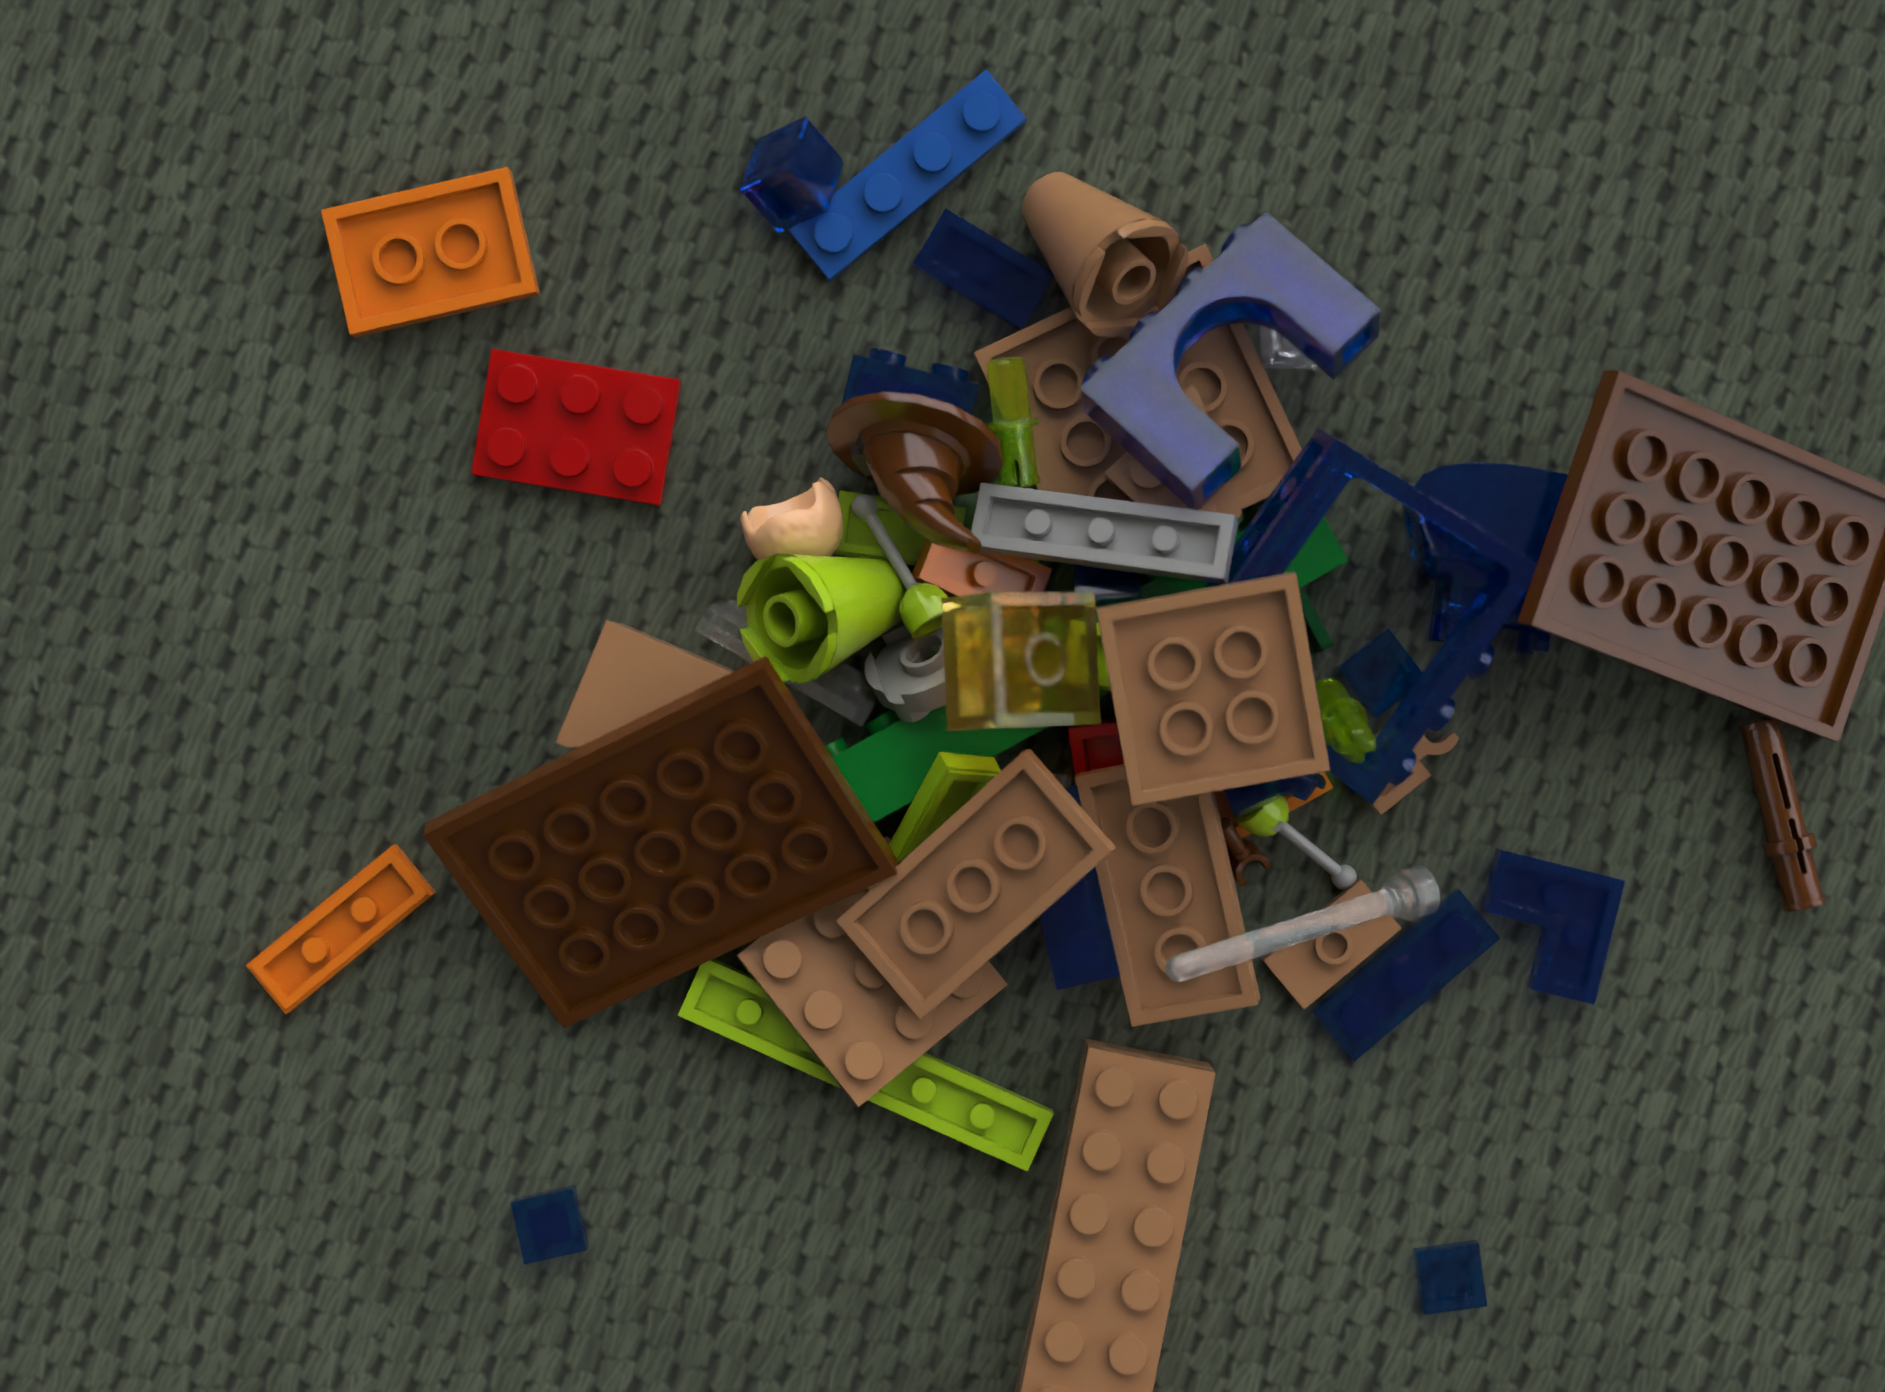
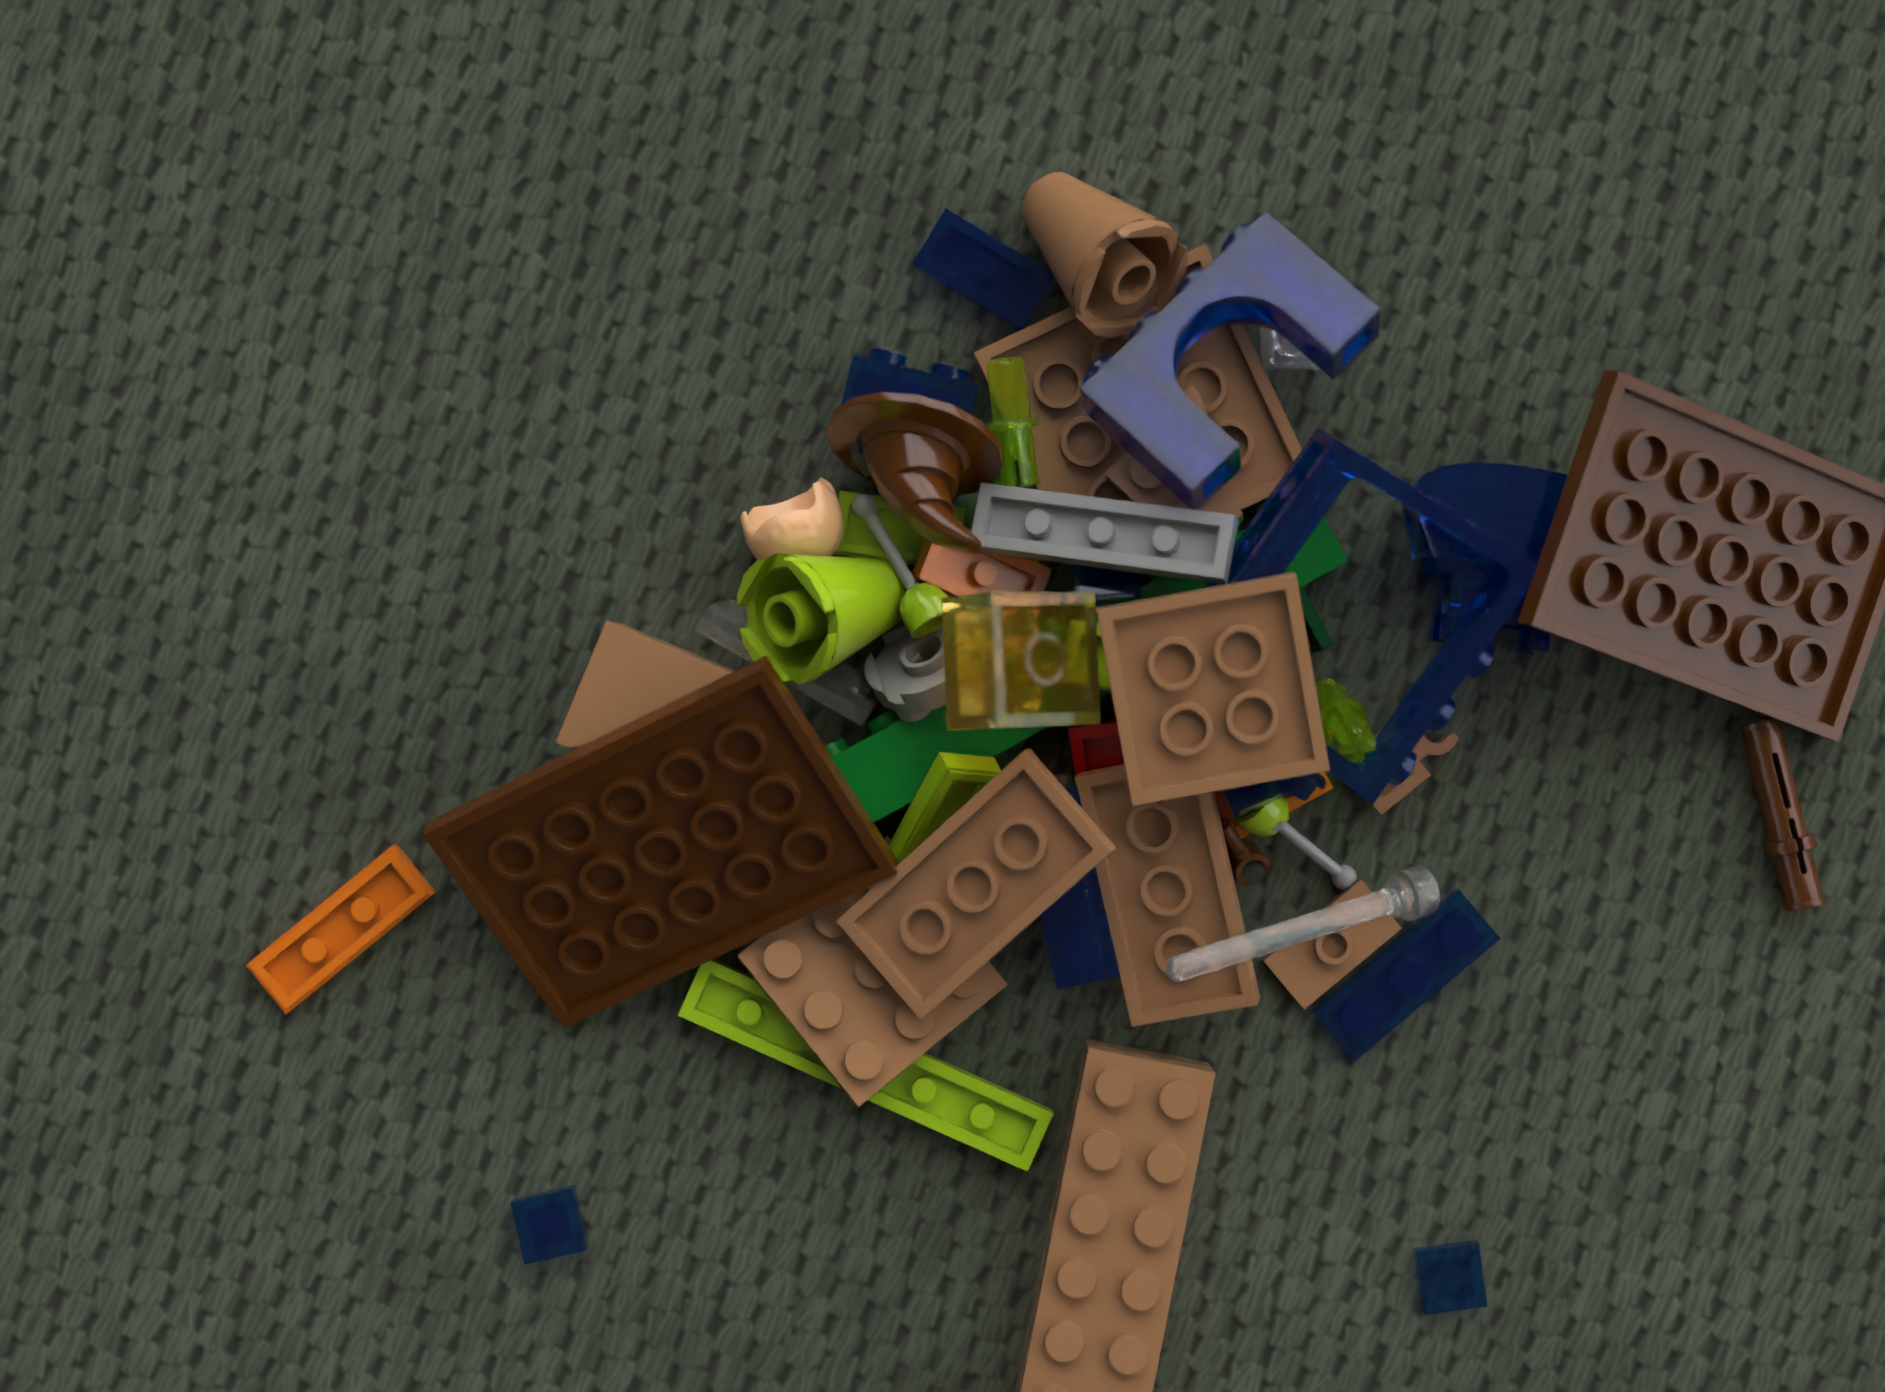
(430, 252): orange plate -> none
(576, 427): red plate -> none
(792, 174): clear blue panel -> none
(909, 175): blue plate -> none
(1380, 672): clear blue tile -> none
(1575, 918): clear blue plate -> none

